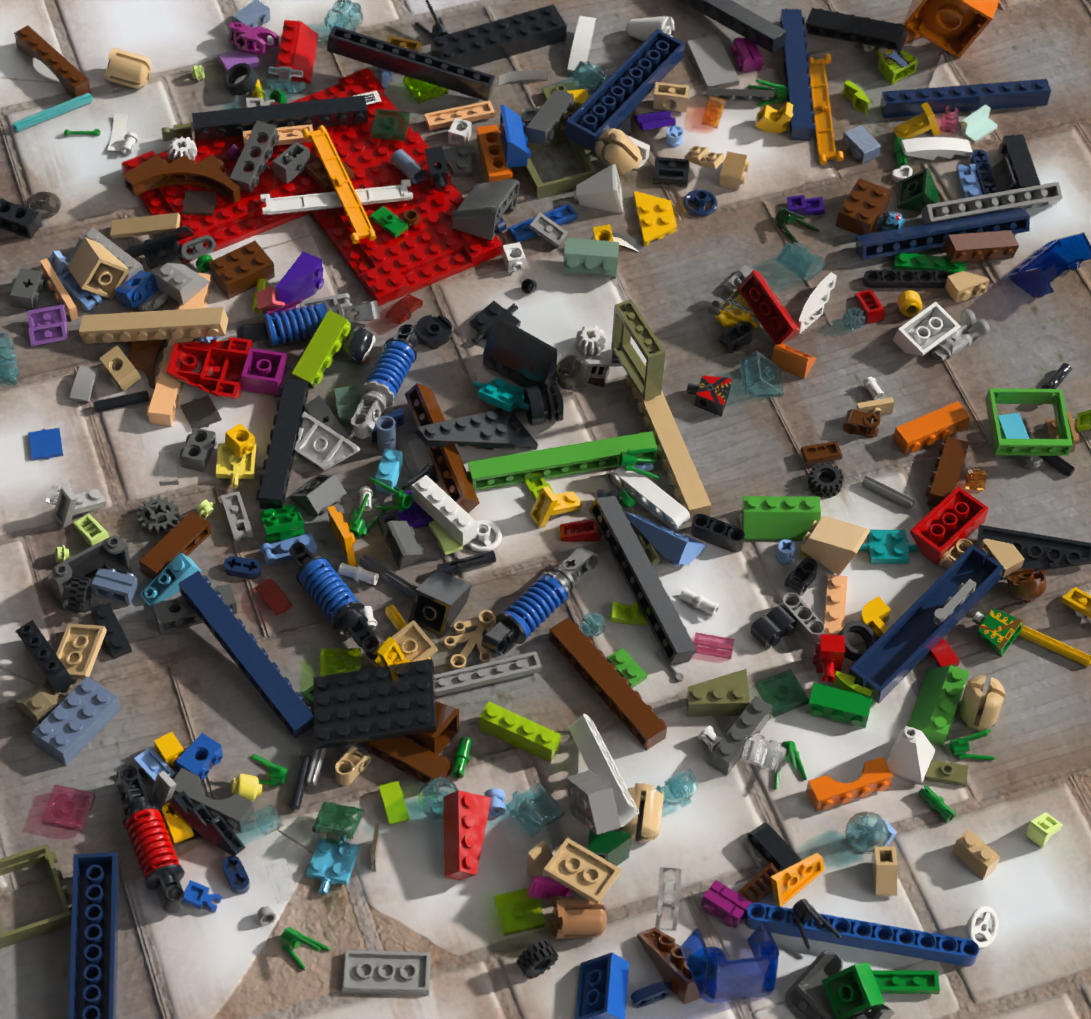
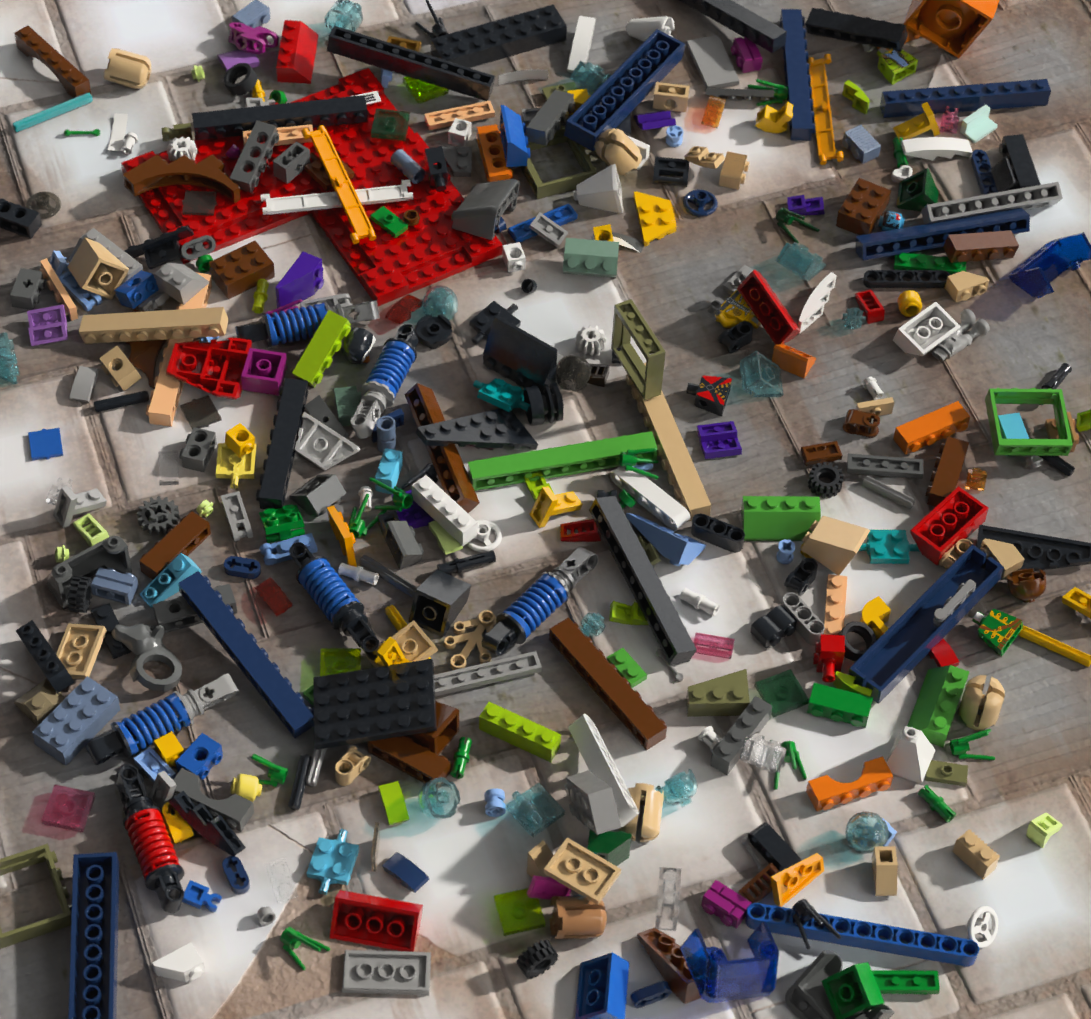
(145, 225): tan tile -> none
(148, 646): none -> dark grey animal
(159, 720): none -> piece
(180, 964): none -> white slope
(266, 300): coral panel -> none
(267, 819): clear light blue brick -> none
(285, 79): clear light blue plate -> none
(337, 820): clear green piece -> none
(369, 614): white pin -> none
(375, 921): none -> red slope
(406, 871): none -> dark blue slope
(440, 301): none -> clear light blue cylinder
(464, 832): red wedge -> none
(719, 440): none -> dark purple slope
(885, 466): none -> dark grey plate
(968, 183): medium blue plate -> none

